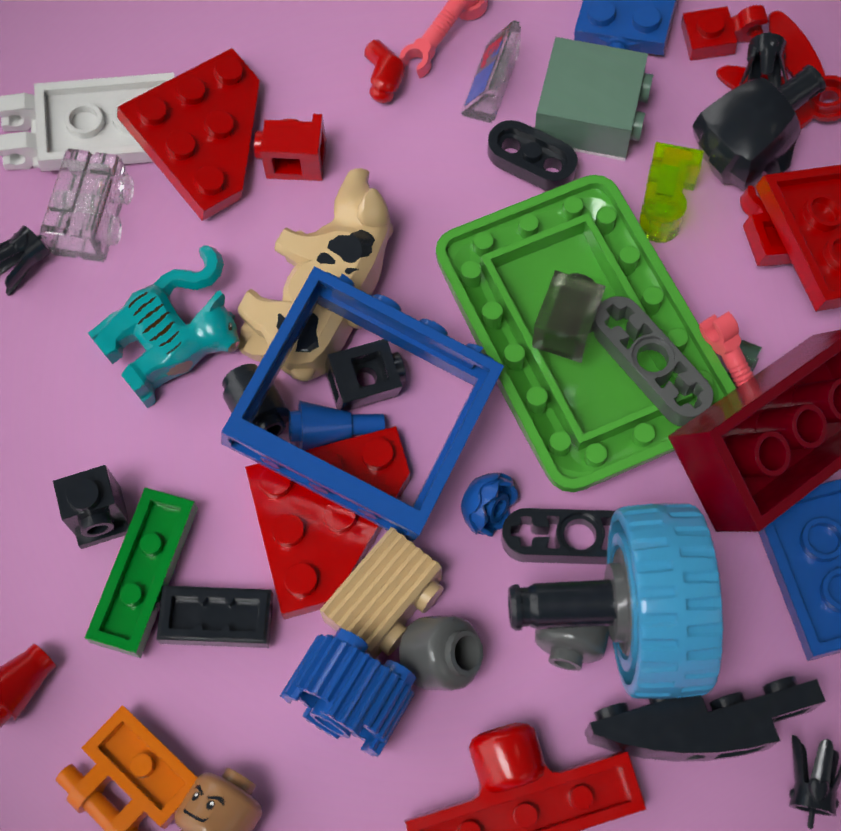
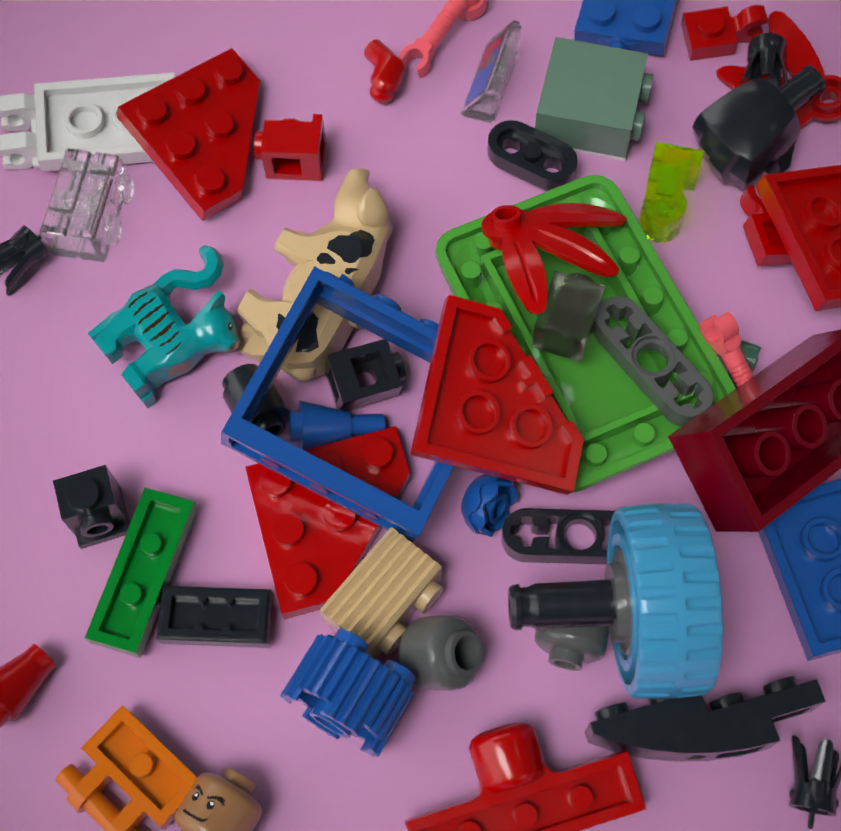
(492, 405): none -> red plate
(518, 231): none -> red plant

